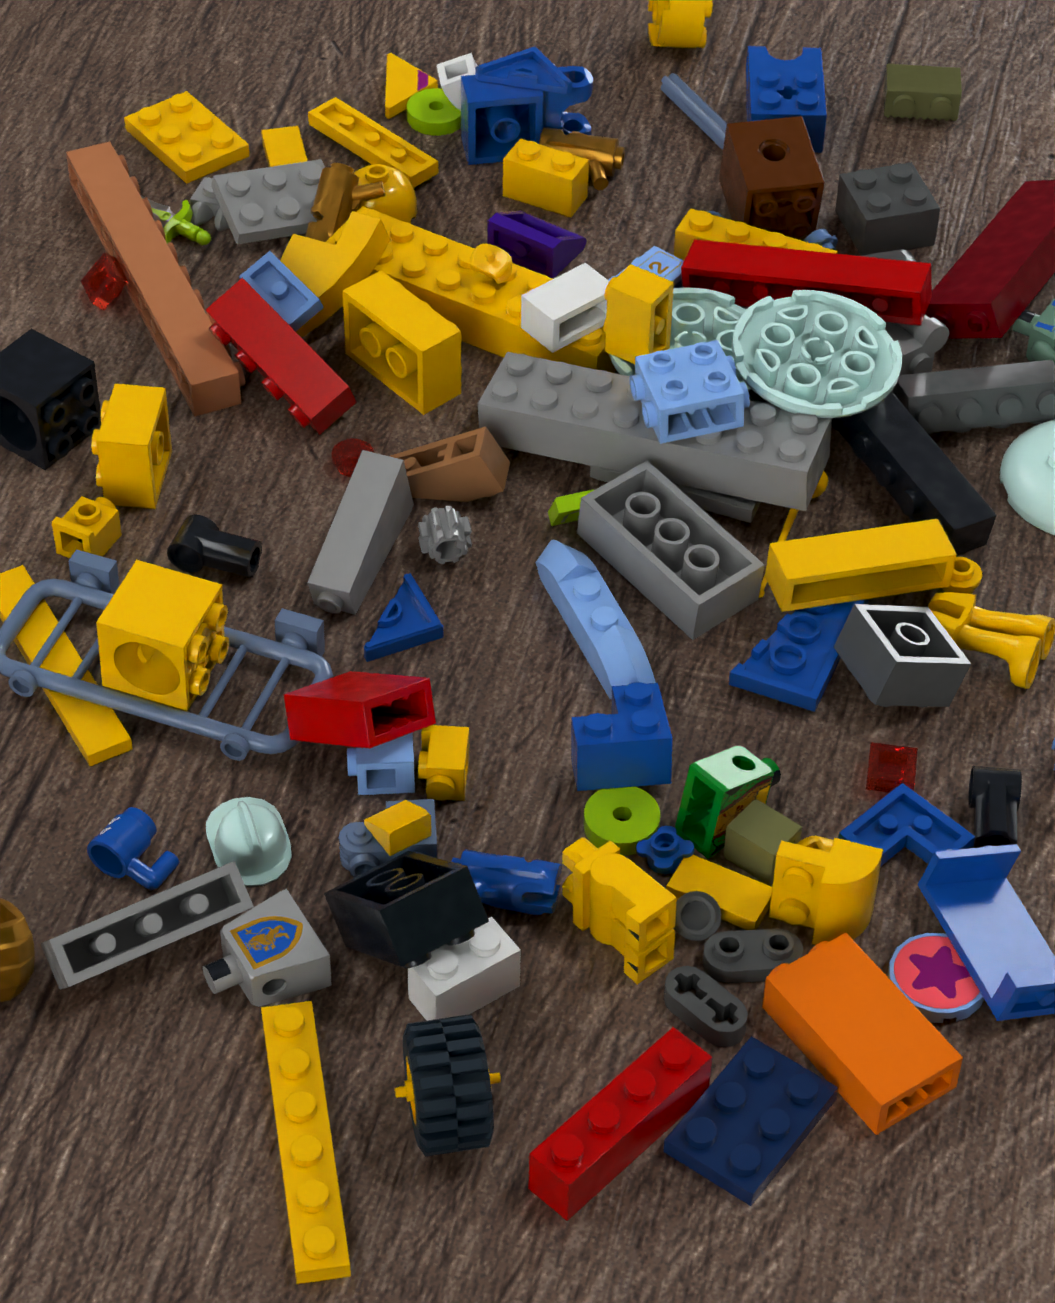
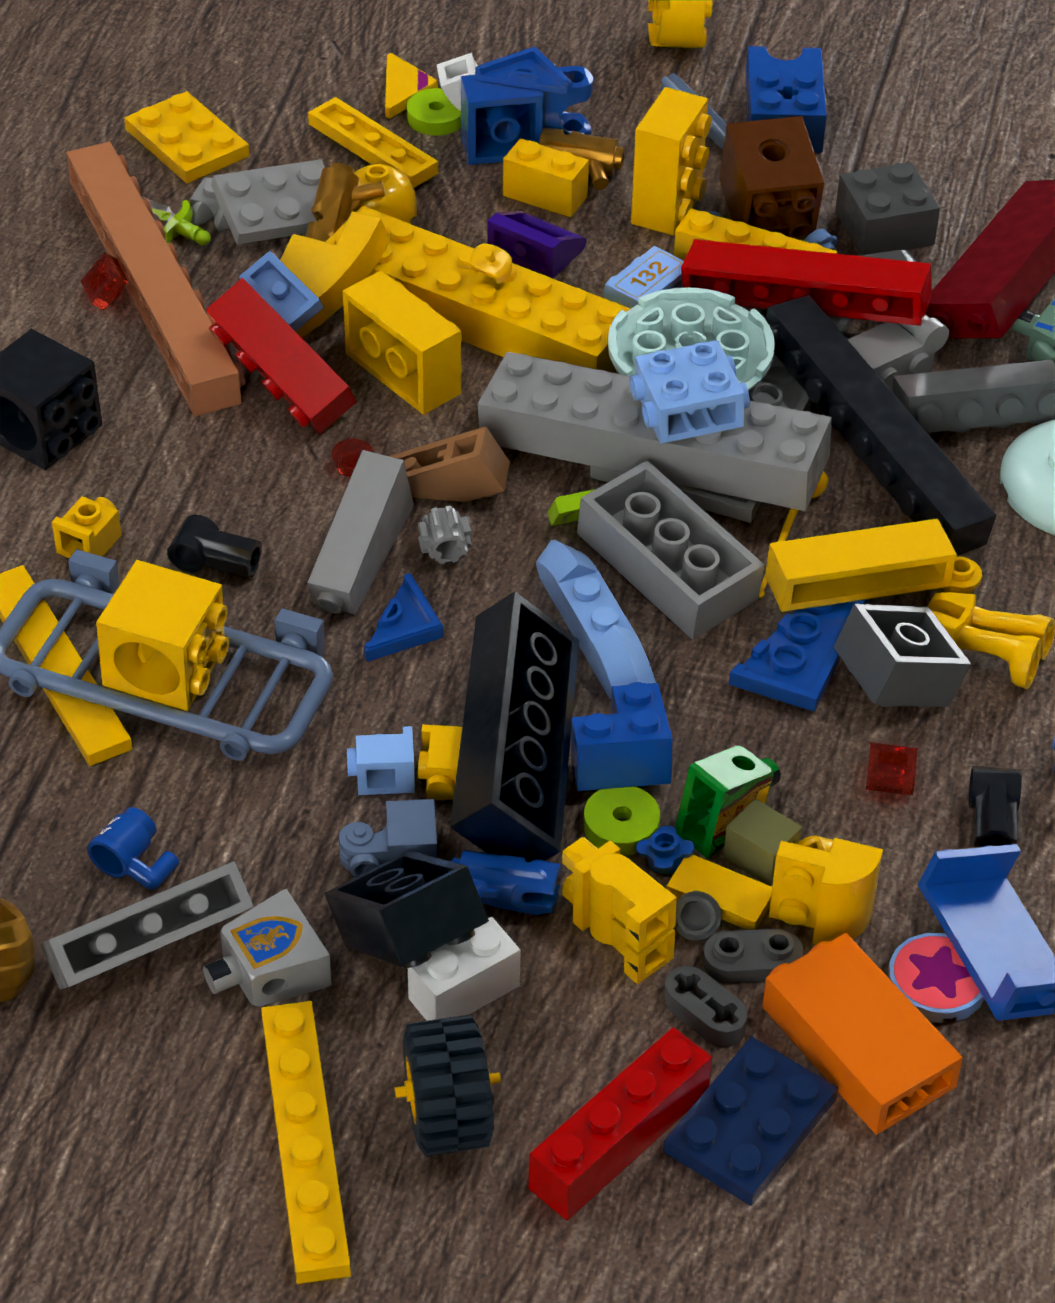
(133, 445): yellow brick -> none
(252, 836): light aqua piece -> none
(283, 146): yellow tile -> none
(359, 709): red brick -> none
(400, 826): yellow slope -> none
(516, 732): none -> black brick
(565, 307): white piece -> none
(638, 314): yellow brick -> none
(670, 160): none -> yellow brick
(816, 354): light aqua brick -> none
(908, 822): blue plate -> none
(922, 92): olive brick -> none

